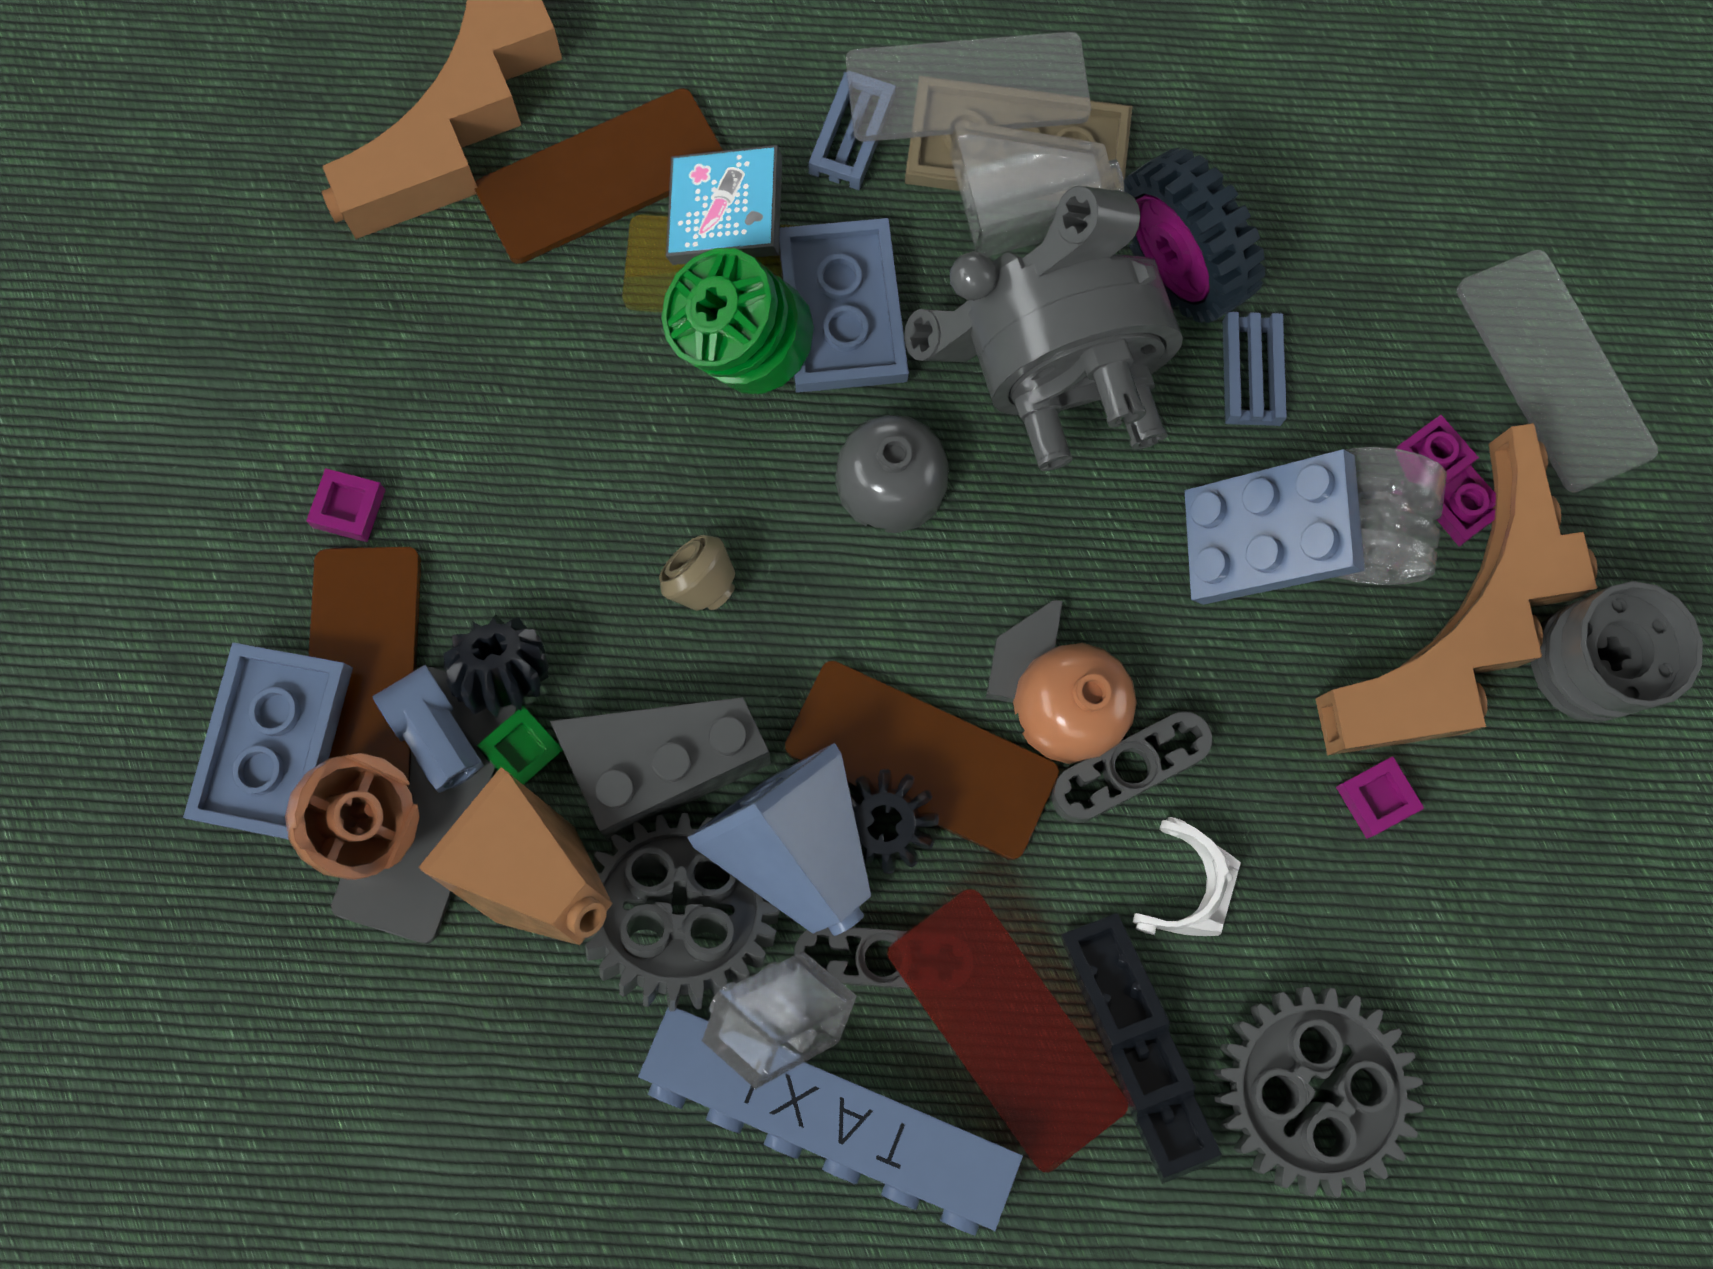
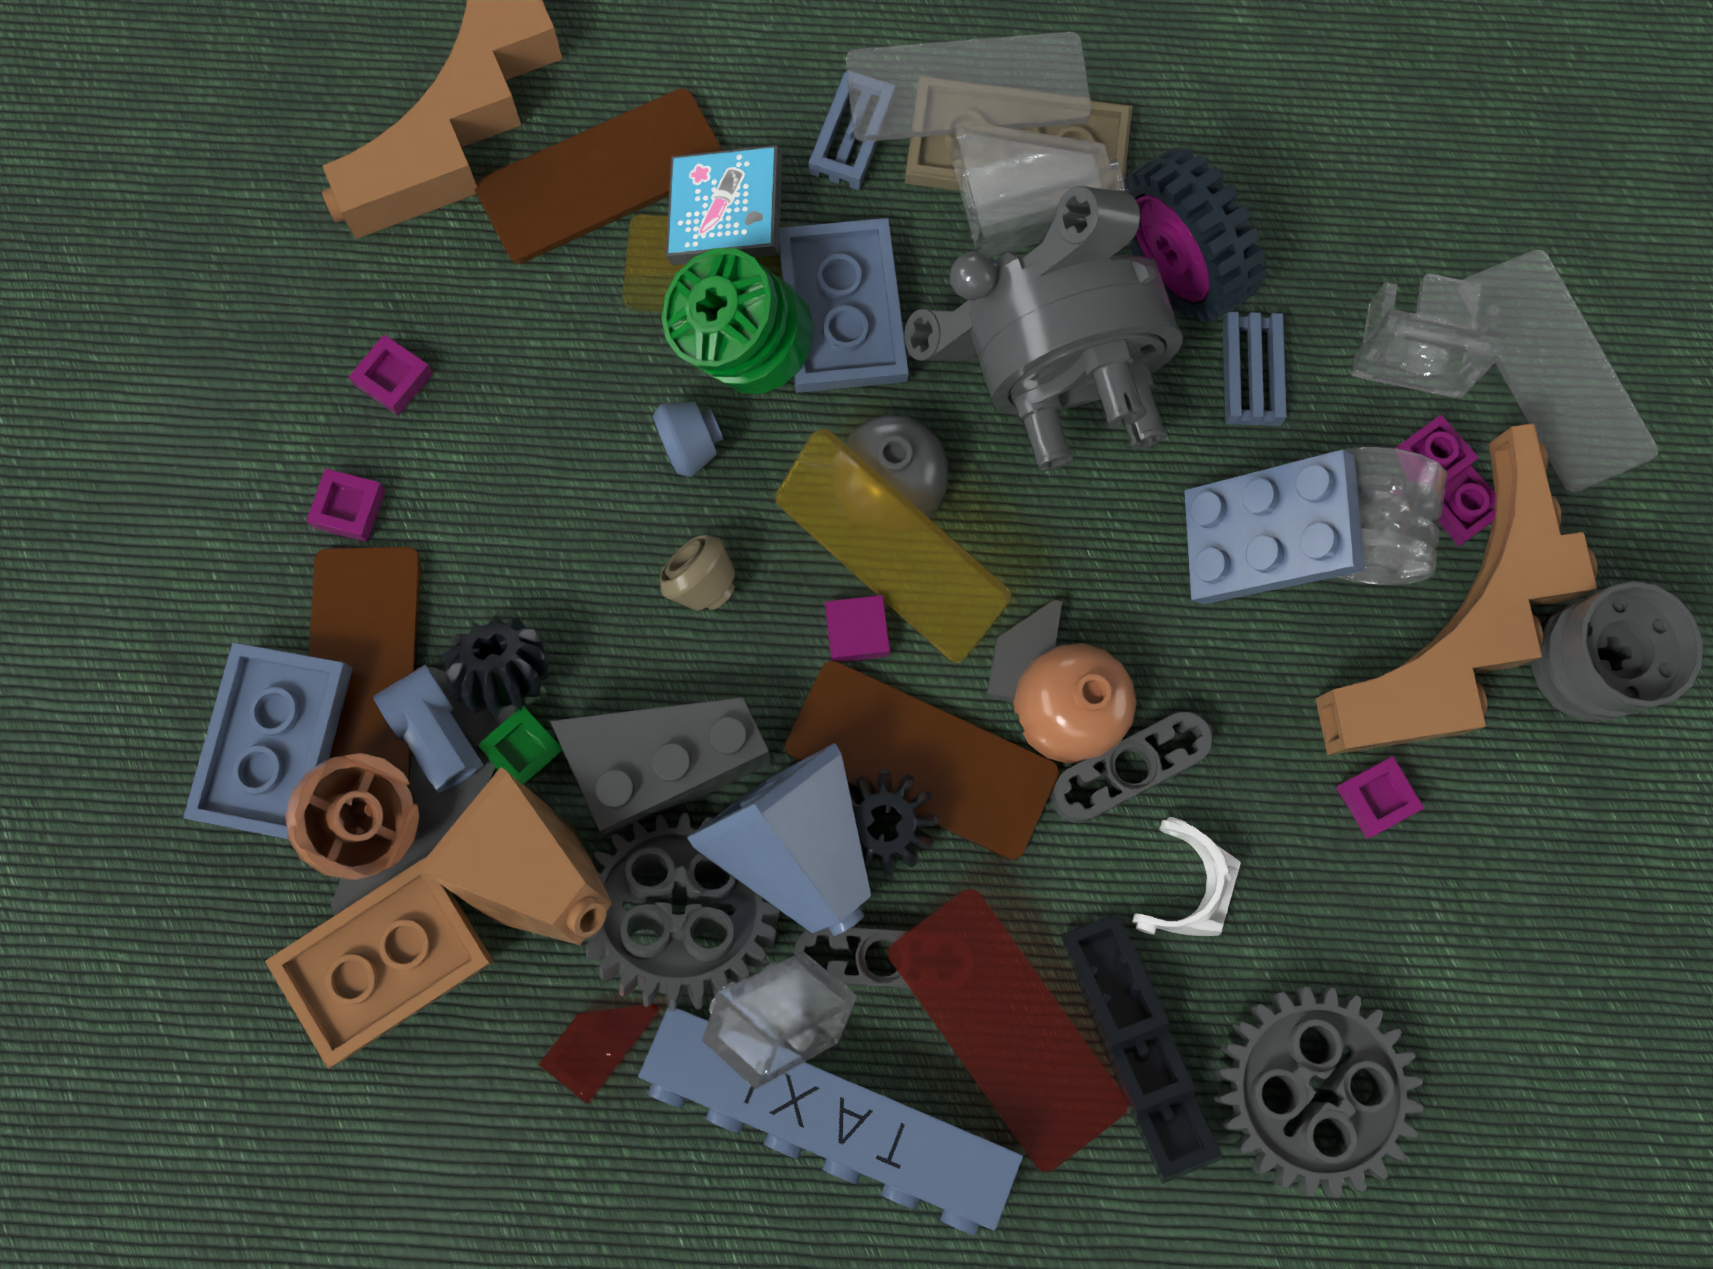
(378, 963): none -> medium nougat plate
(390, 375): none -> magenta tile
(595, 1047): none -> clear red tile
(687, 435): none -> sand blue cone
(857, 629): none -> magenta tile
(891, 546): none -> clear yellow piece
(1438, 347): none -> clear panel

